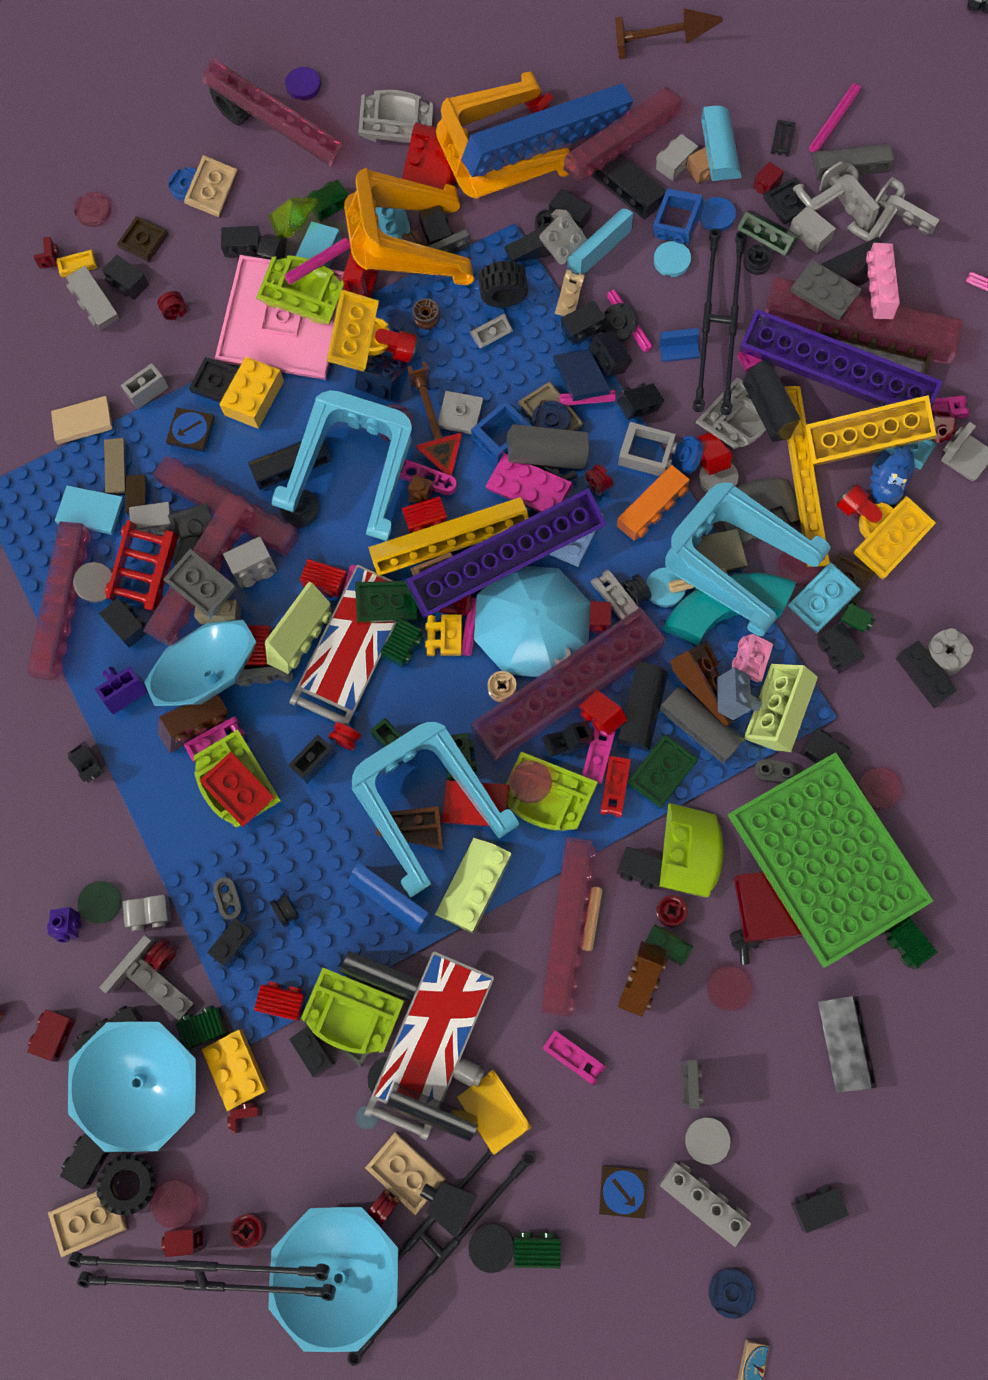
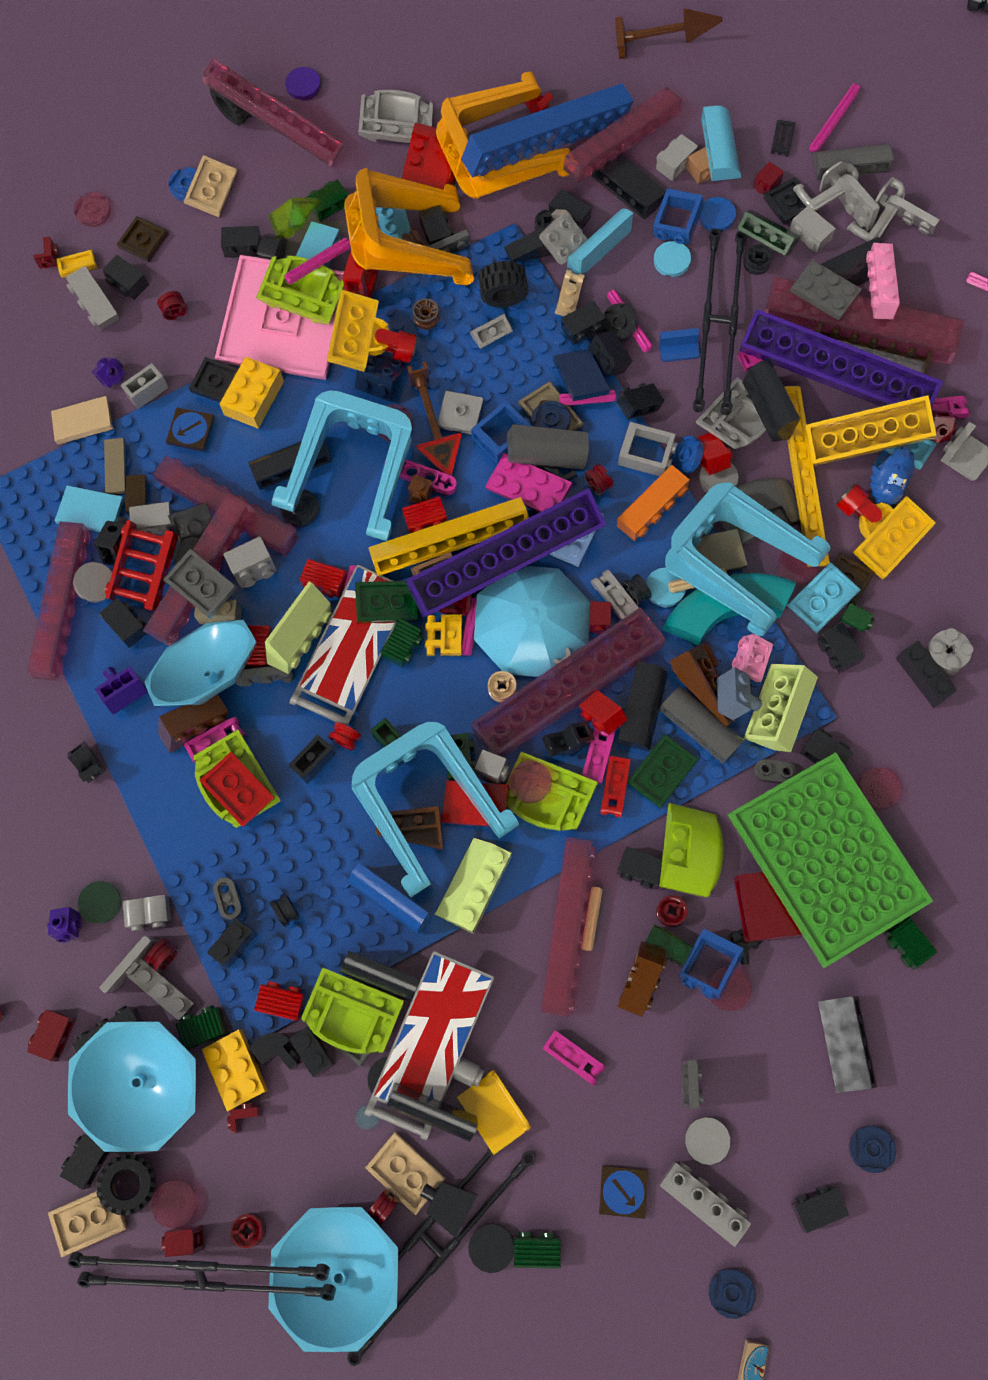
(102, 370): none -> dark purple brick
(109, 540): none -> black torso
(275, 1044): none -> black brick
(491, 768): none -> light grey brick
(721, 945): none -> blue window
(872, 1149): none -> dark blue tile

